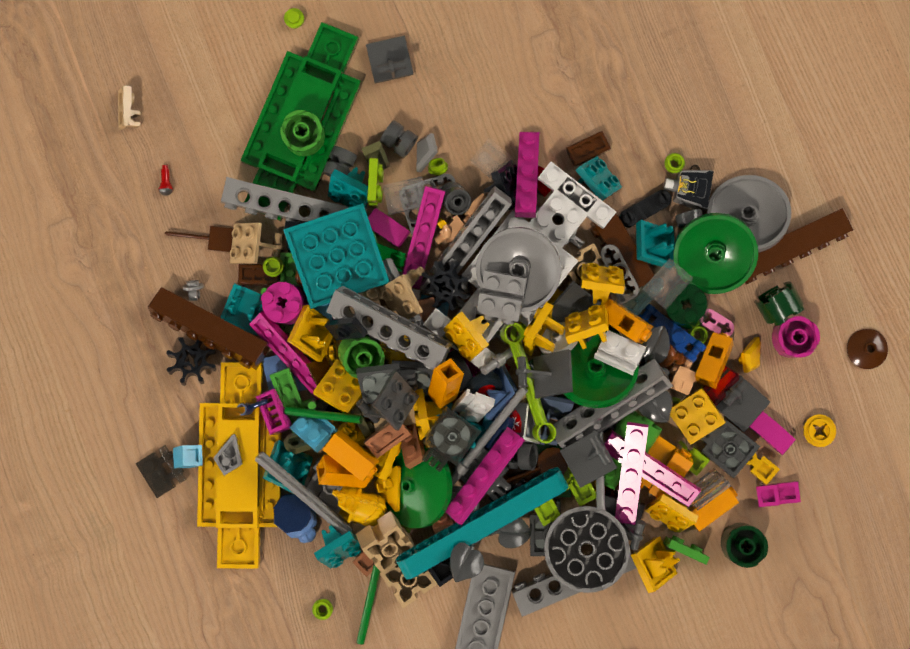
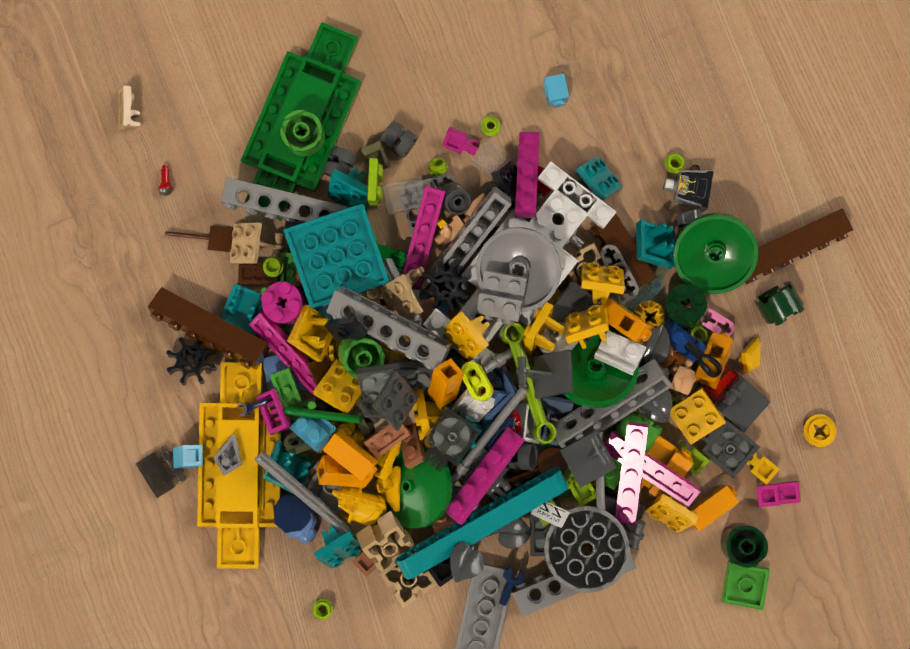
(193, 287): light grey plate -> none
(294, 18): lime plate -> none
(368, 605): green bar -> none
(388, 228): dark pink slope -> none
(389, 59): dark grey plate -> none
(425, 151): light grey piece -> none
(457, 141): none -> dark pink plate
(477, 382): none -> neon yellow plate
(490, 132): none -> lime plate
(510, 584): none -> dark blue bar
(551, 514): none -> white sticker
(556, 90): none -> medium azure brick
(588, 148): reddish brown plate -> none
(645, 208): black piece -> none
(651, 307): none -> yellow gear
(655, 564): yellow plate -> none
(667, 283): clear plate -> none
(693, 552): bright green plate -> none
(698, 356): none -> black piece
(711, 486): clear plate -> none
(745, 586): none -> bright green tile
(758, 204): light grey dish -> none
(772, 433): dark pink slope -> none
(807, 340): dark pink brick -> none
(858, 351): reddish brown dish -> none

